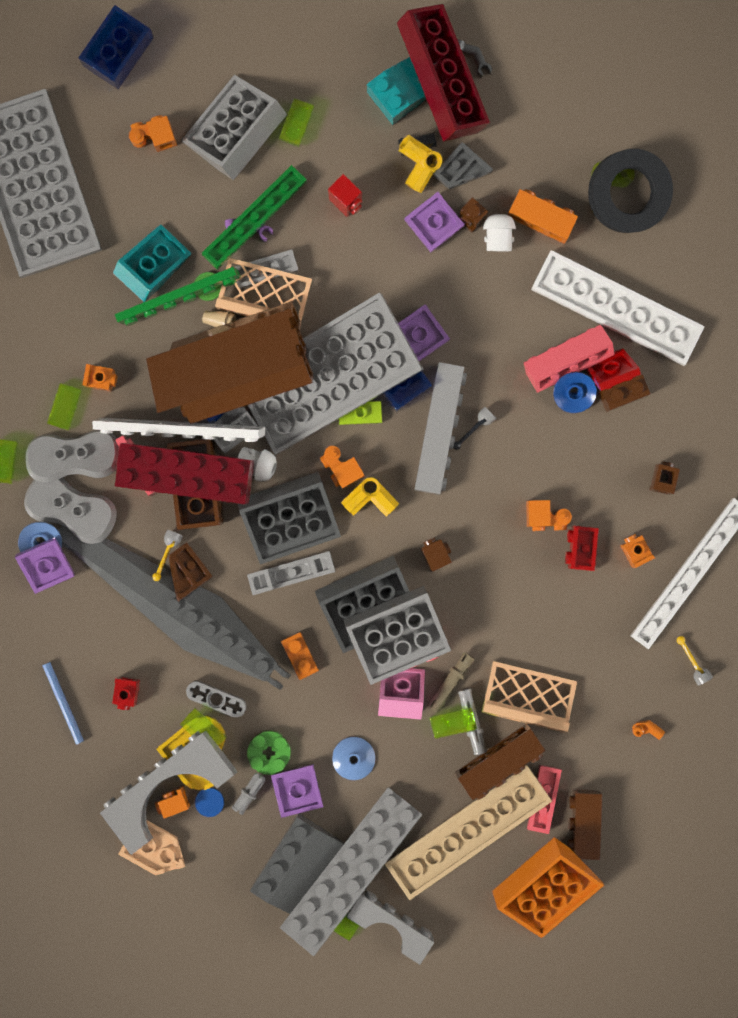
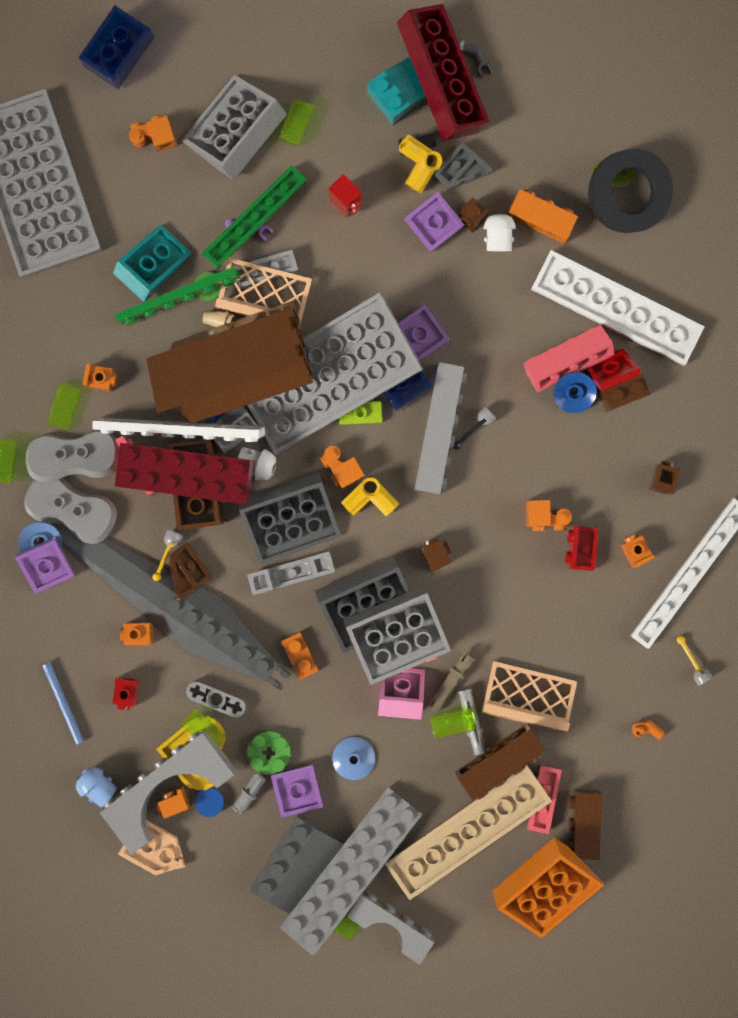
(95, 786): none -> light blue piece
(137, 633): none -> orange brick

